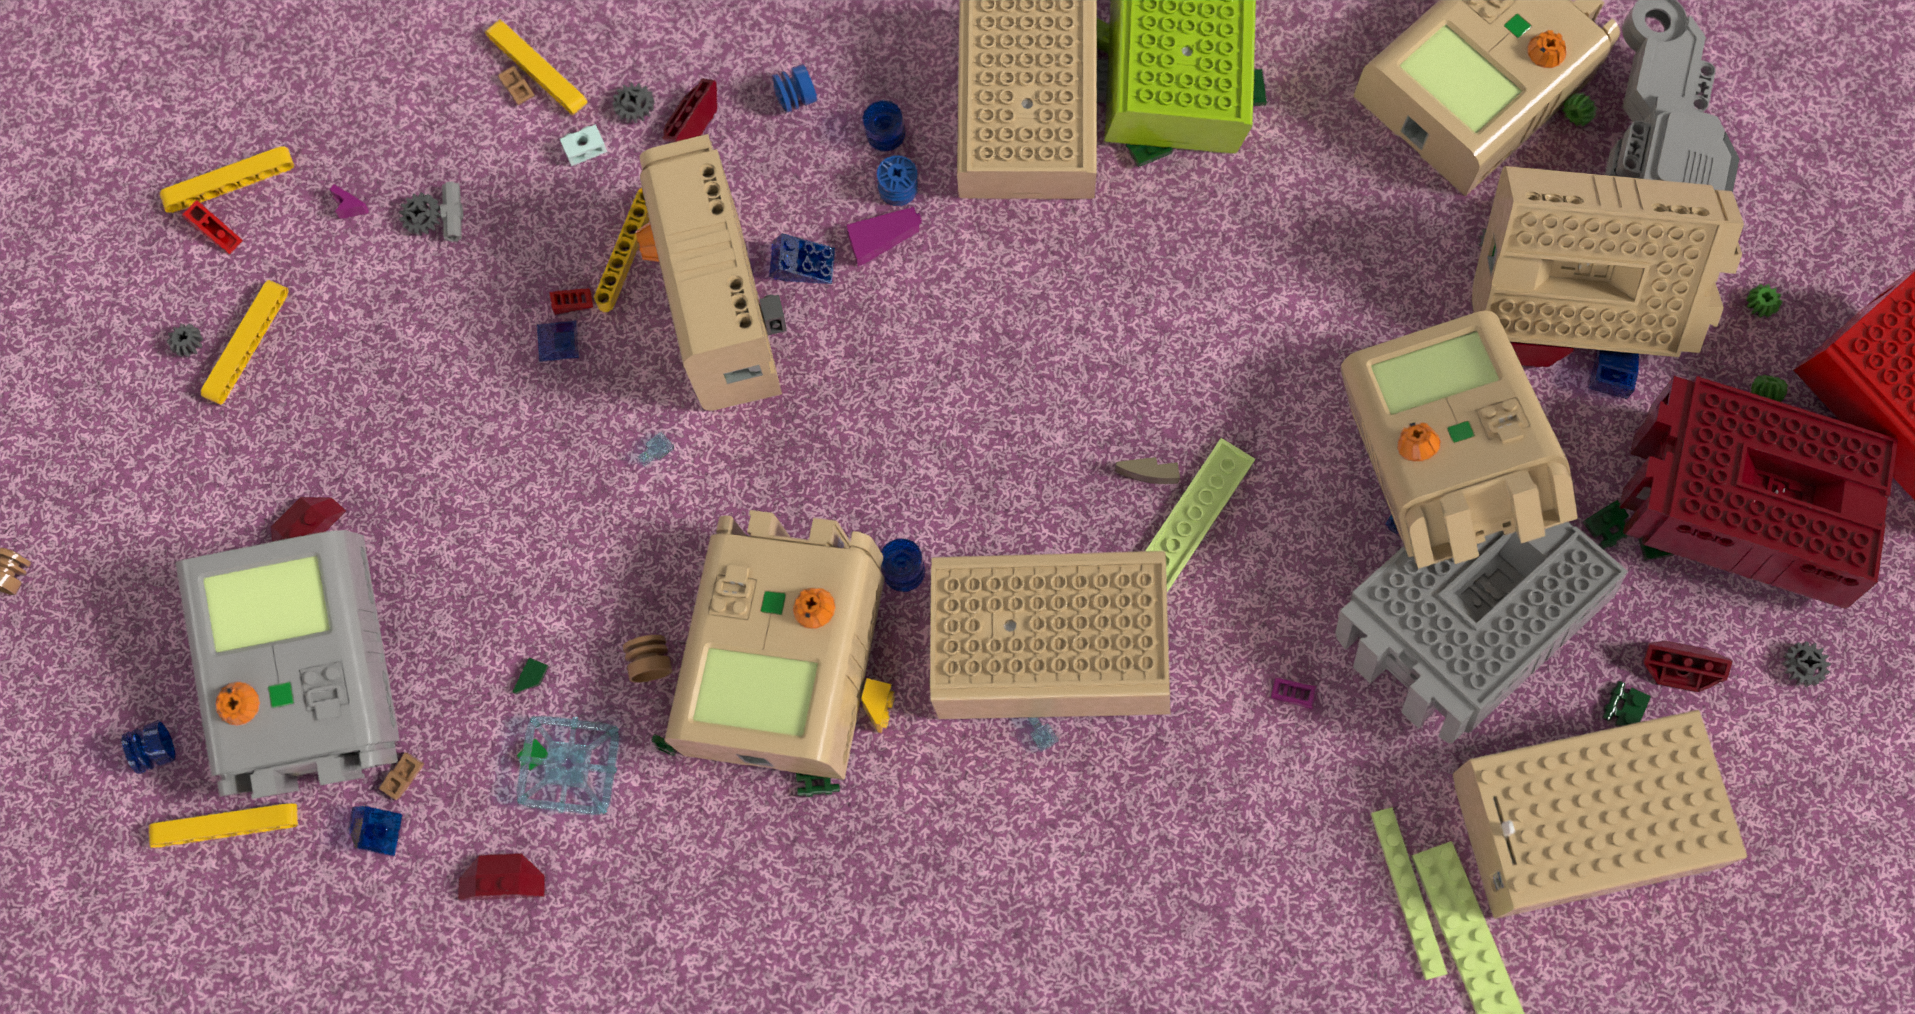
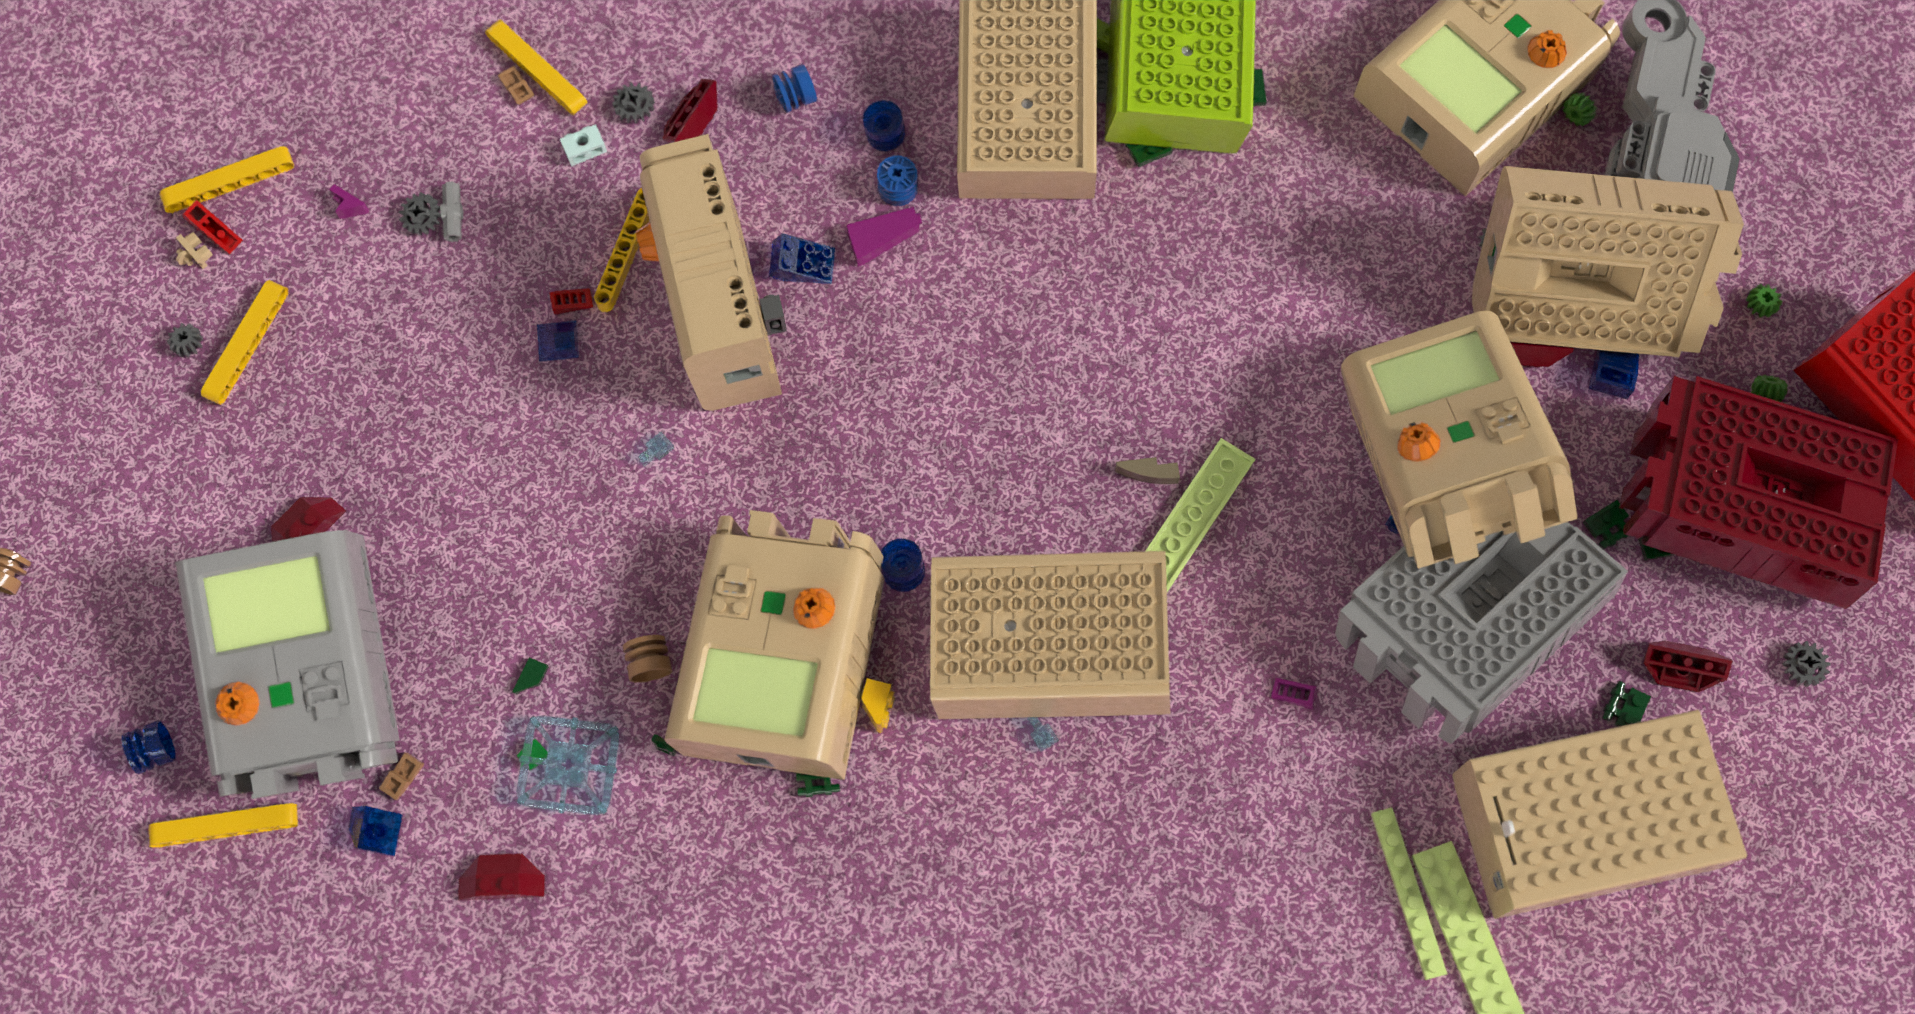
(190, 242): none -> tan hips

